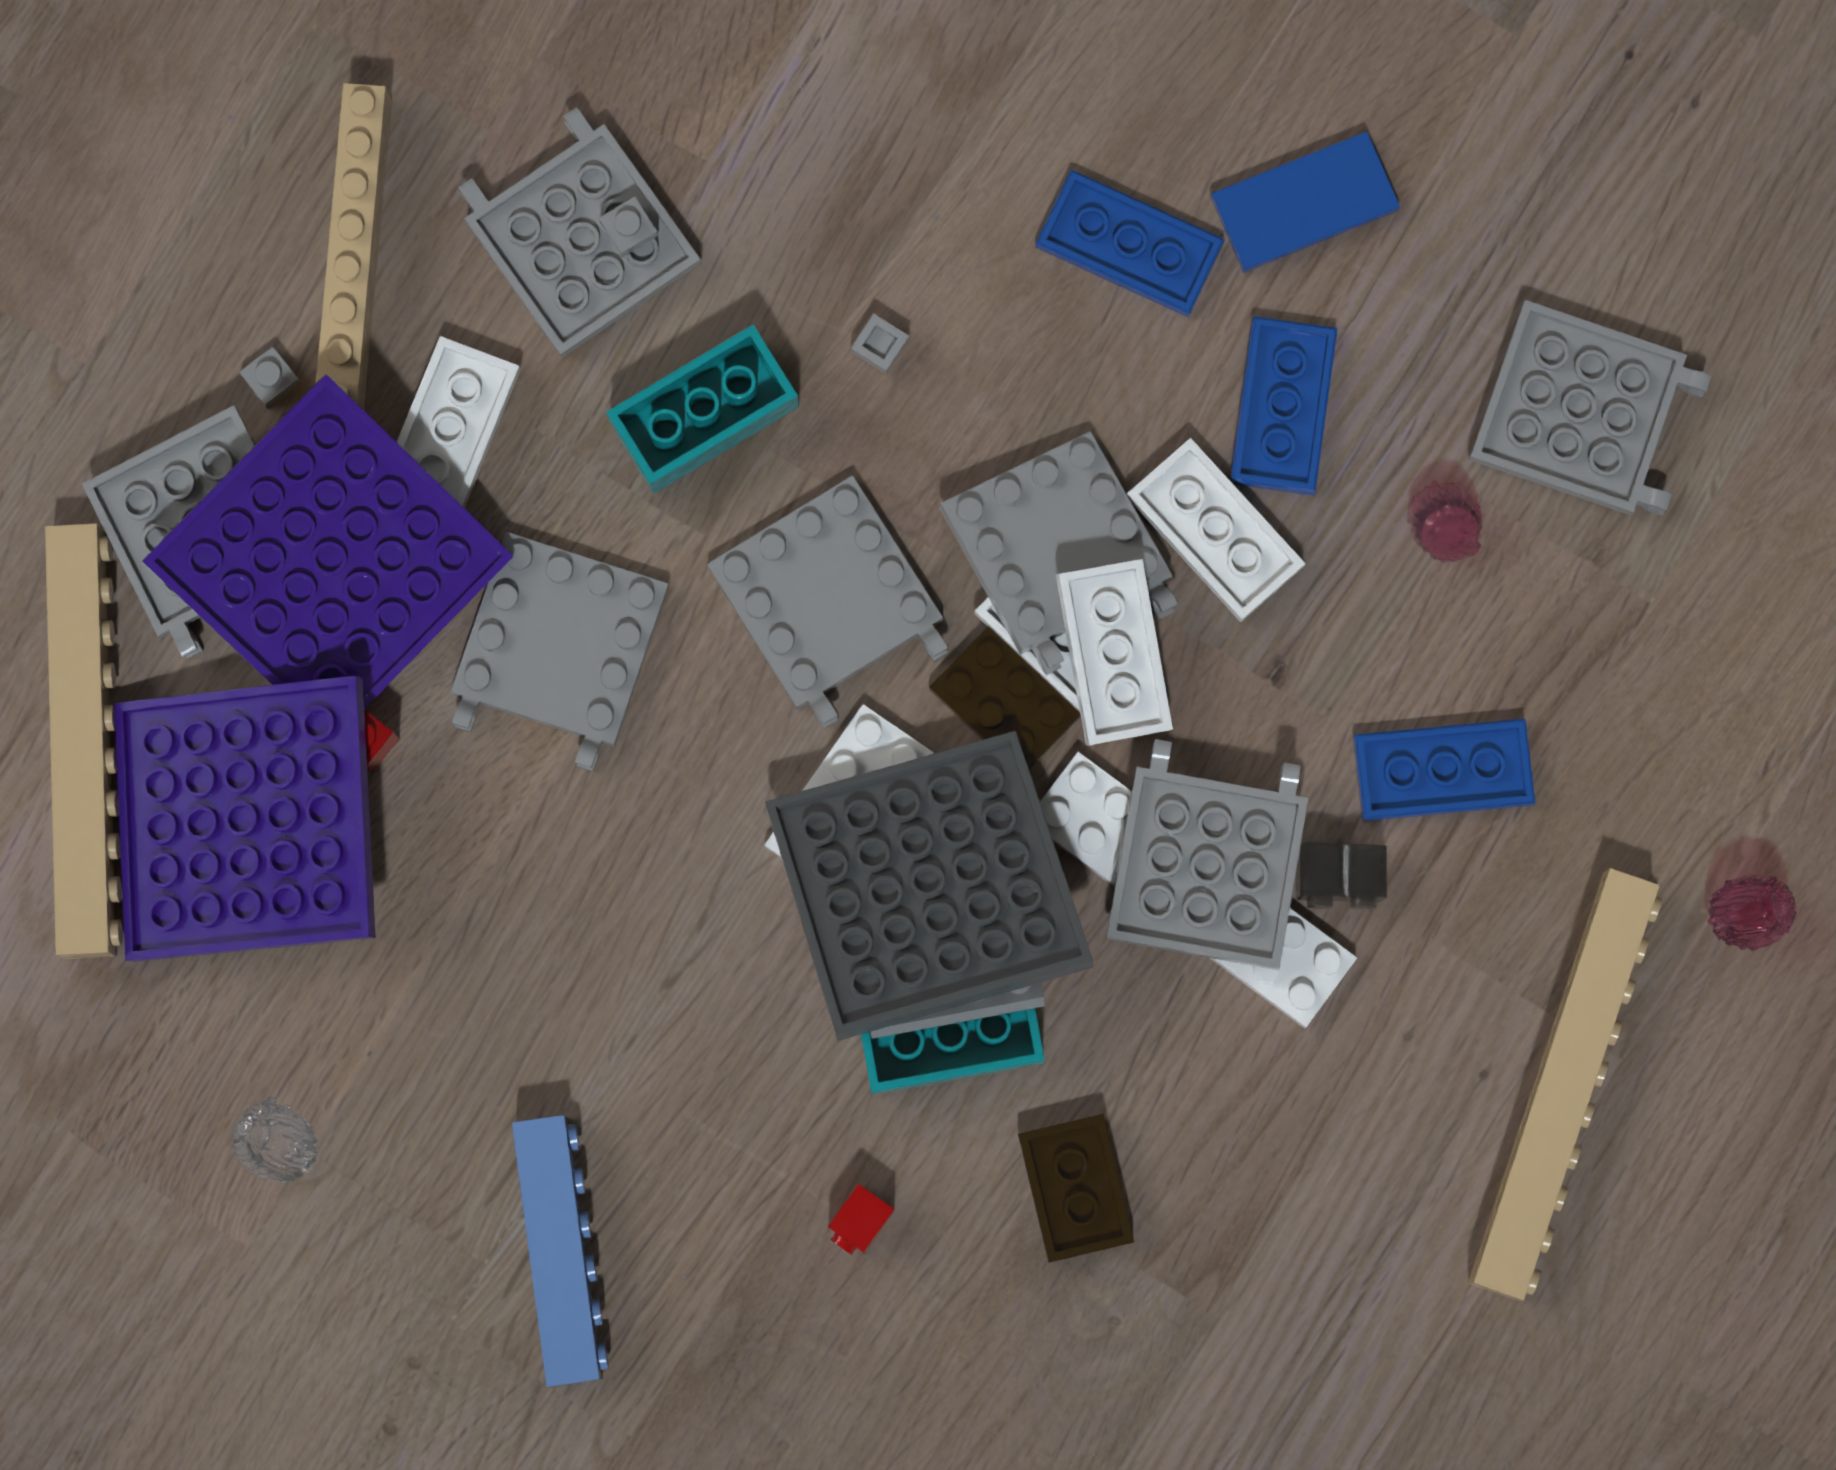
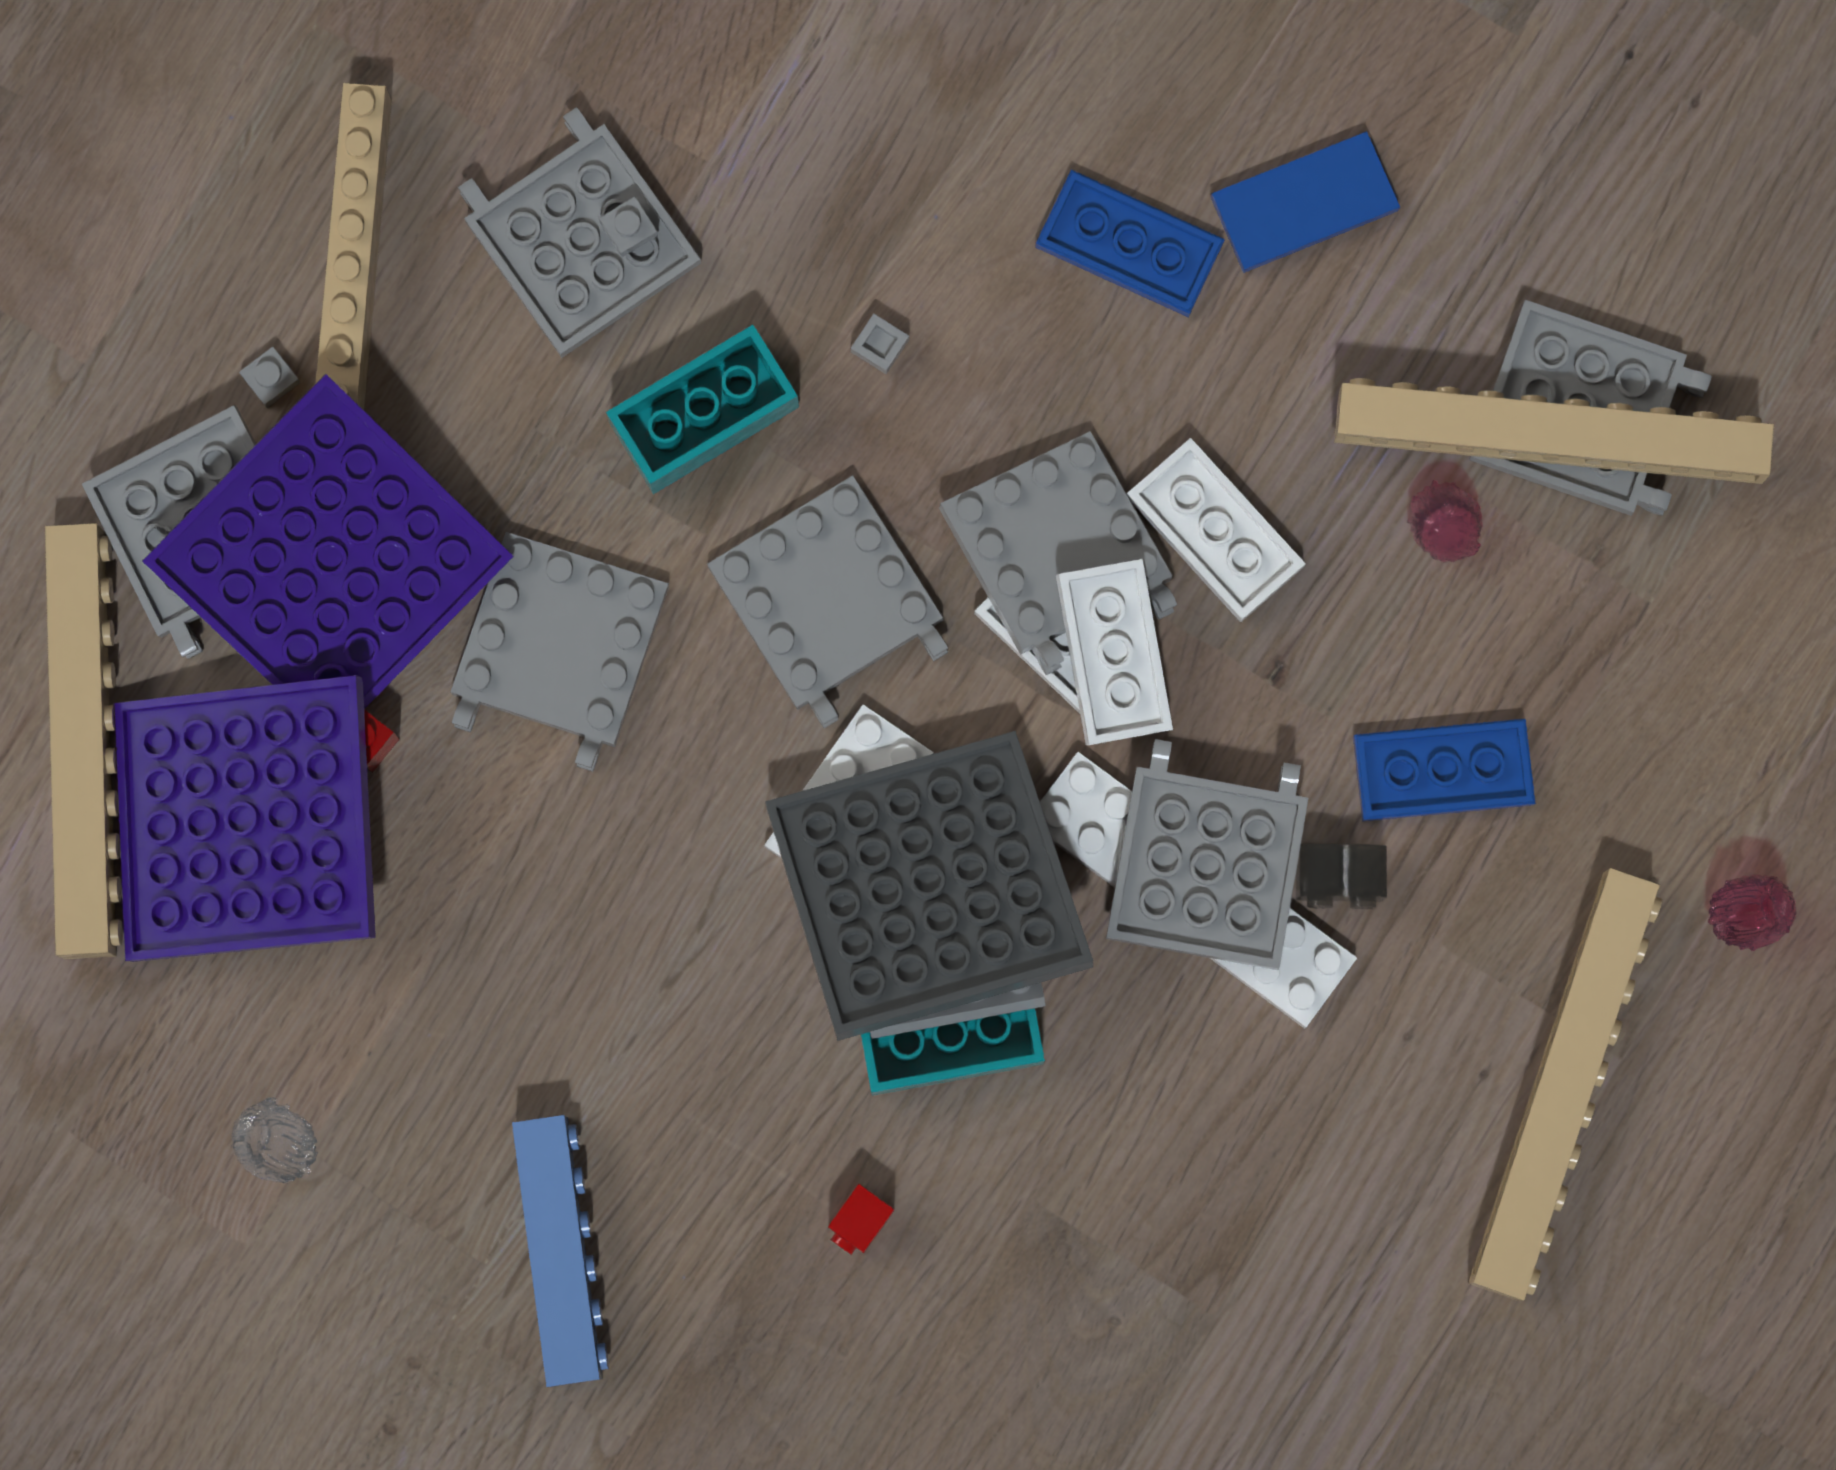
(457, 414): white plate -> none
(1002, 694): dark brown plate -> none
(1075, 1188): dark brown plate -> none
(1283, 406): blue tile -> none
(1554, 432): none -> tan brick

